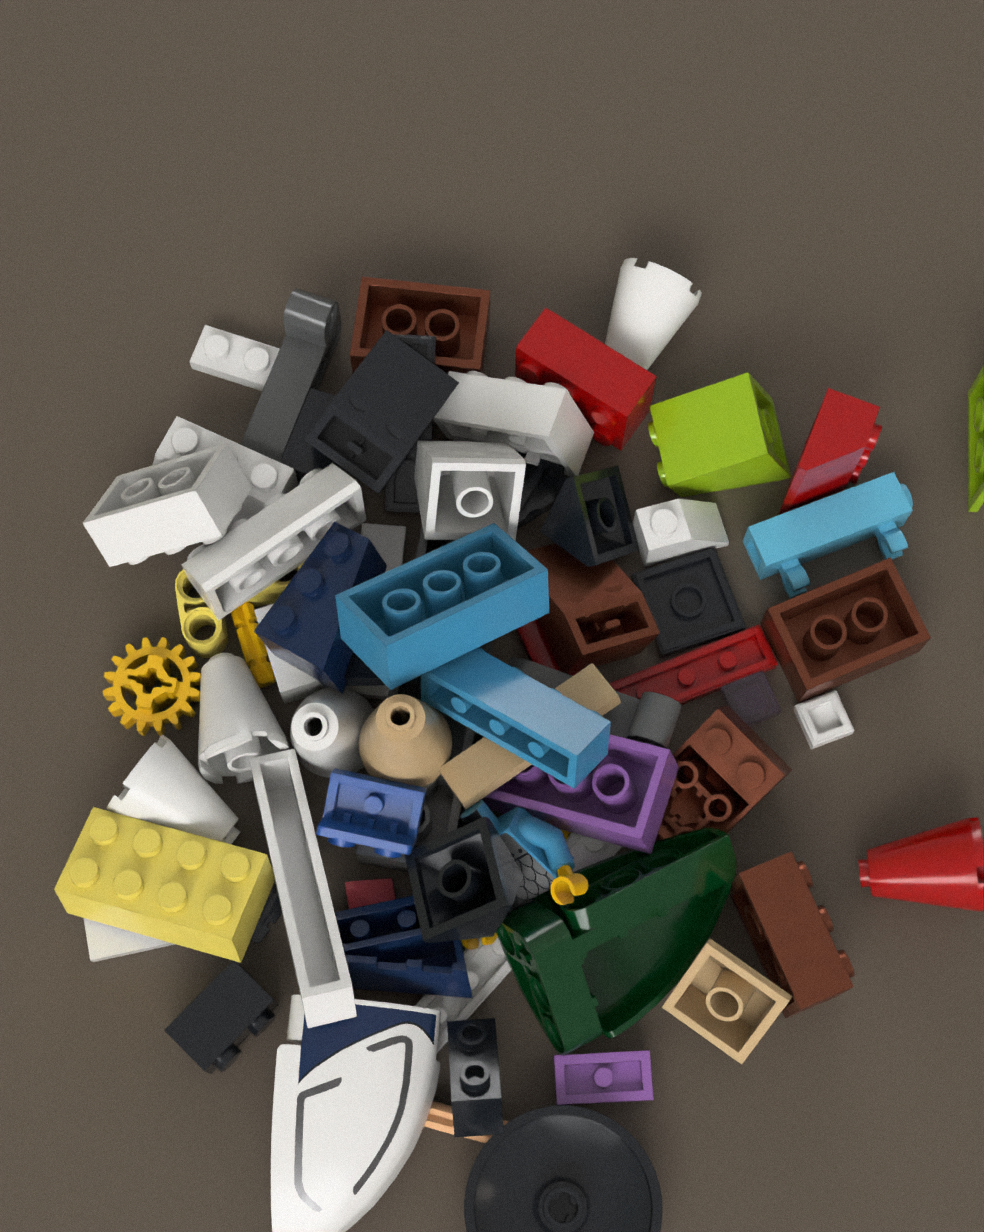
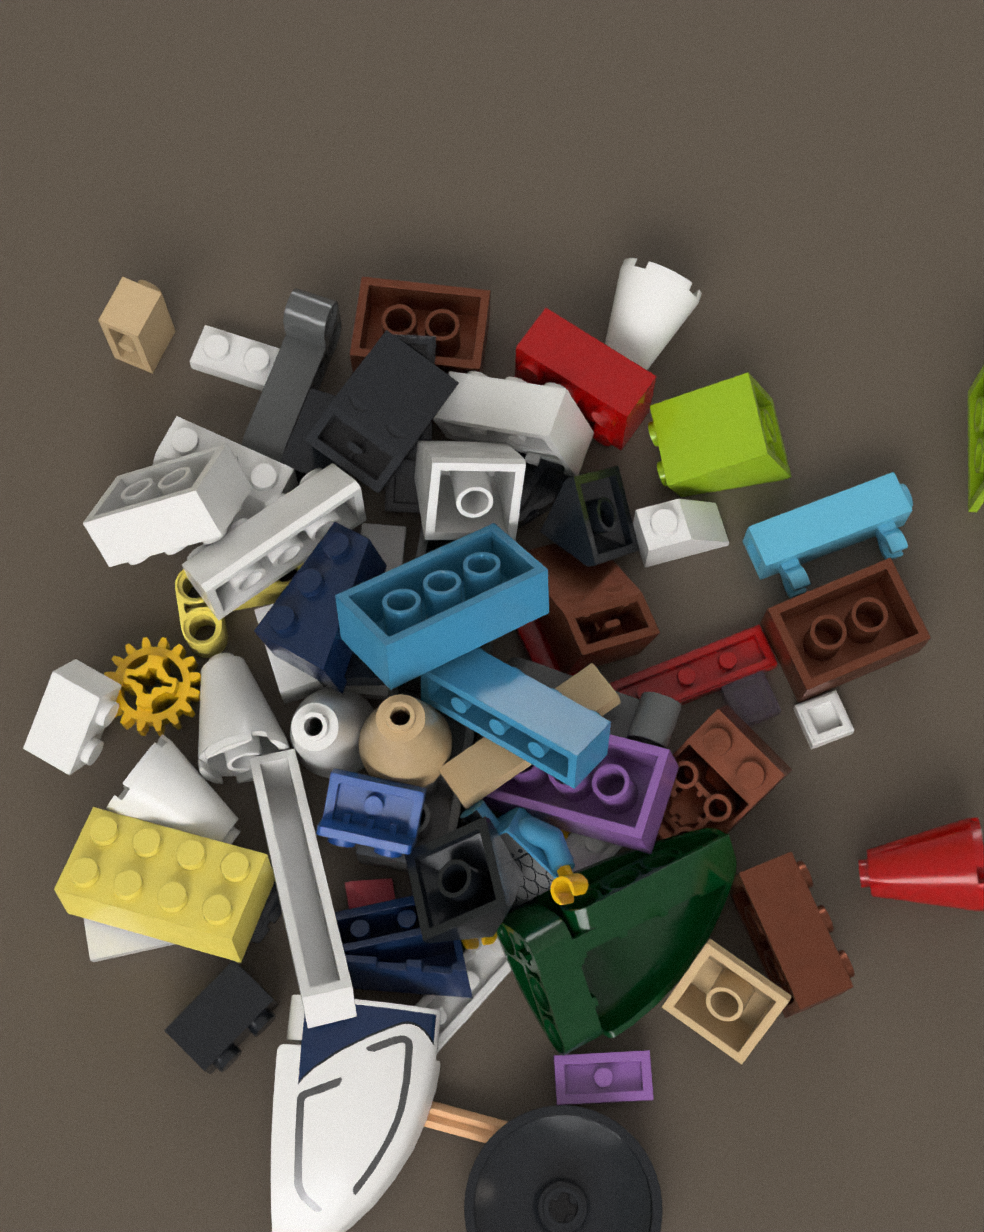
(73, 717): none -> white brick
(137, 324): none -> tan brick
(252, 646): yellow axle -> none
(475, 1078): black brick -> none
(689, 602): black tile -> none
(833, 450): red slope -> none

